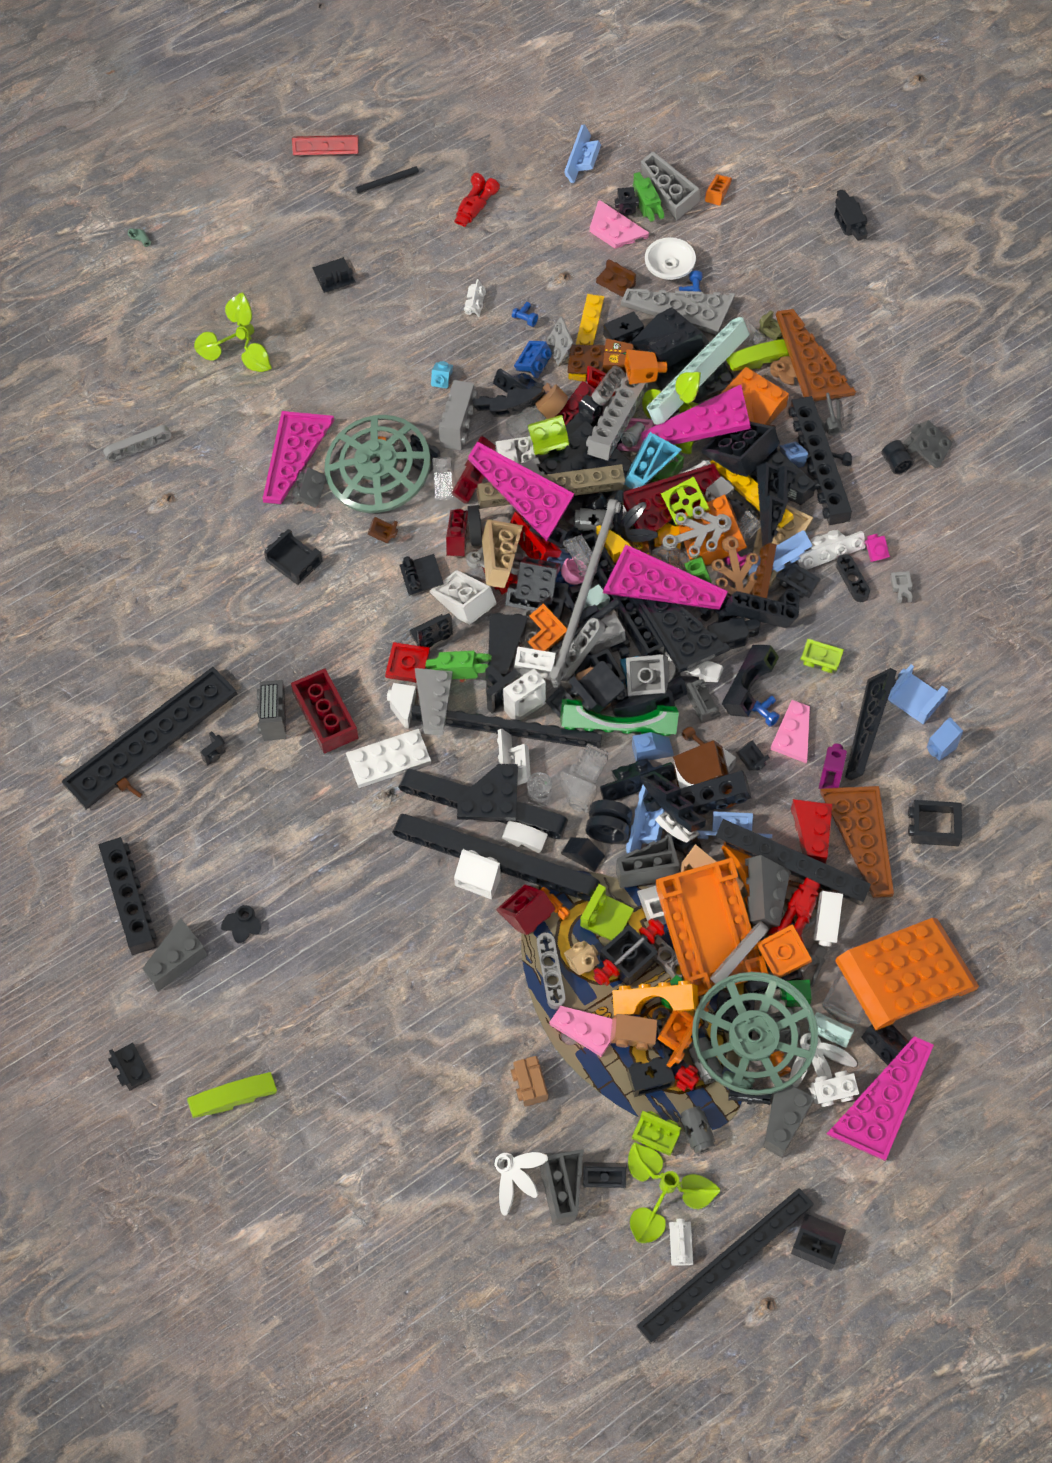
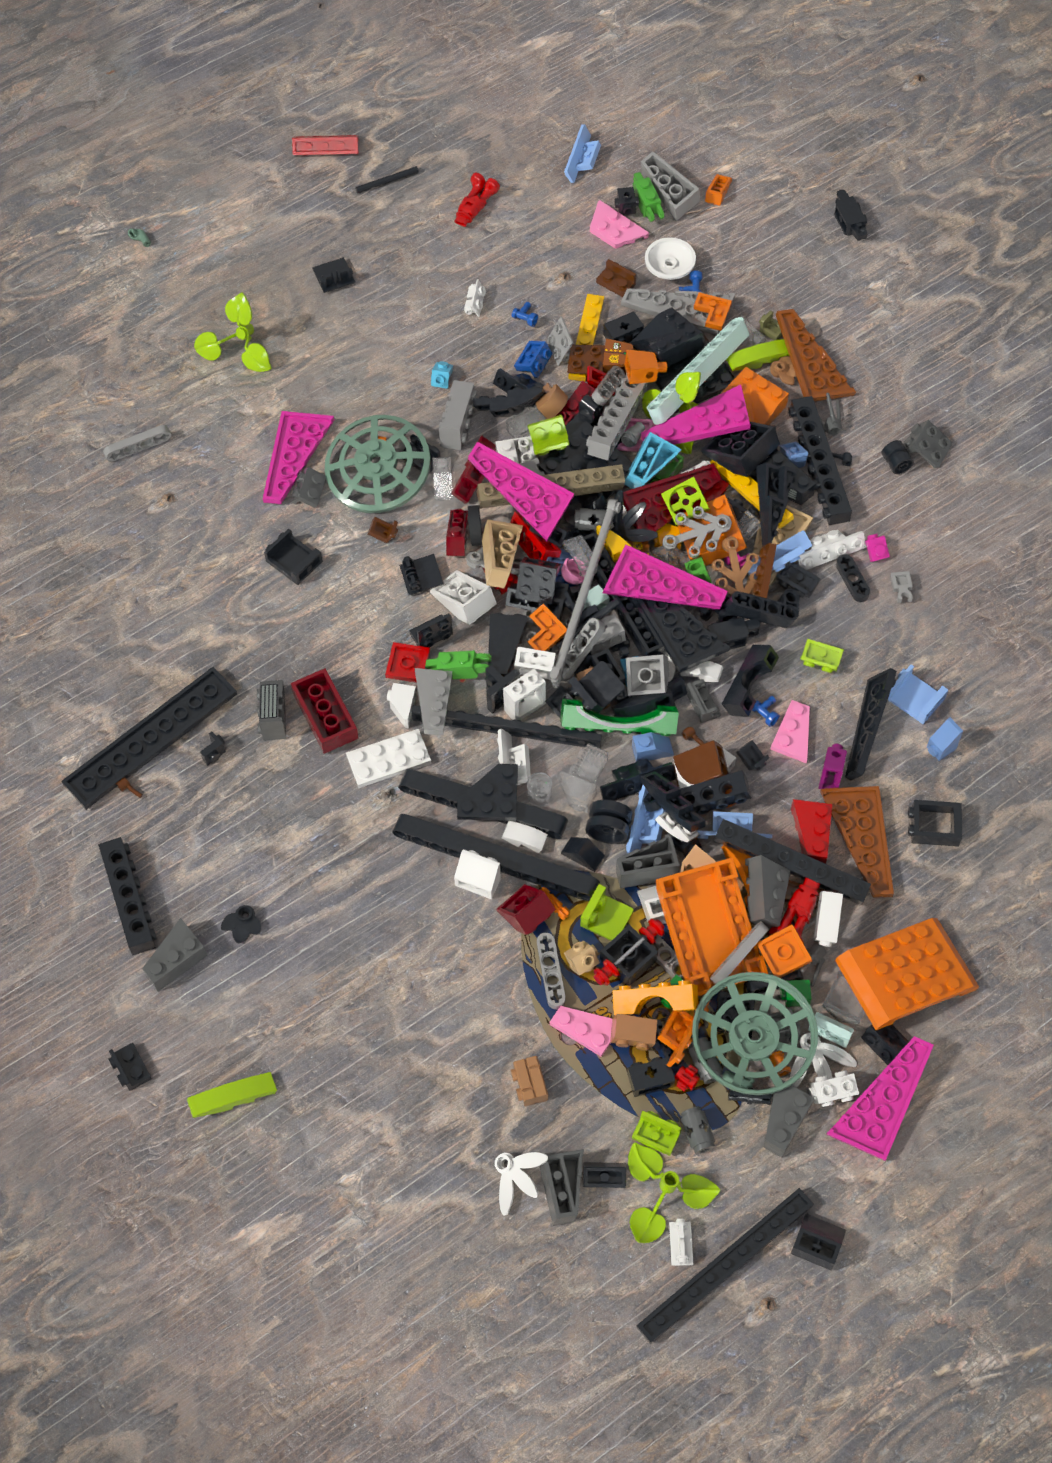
(716, 307): none -> orange plate
(718, 489): light grey brick -> none

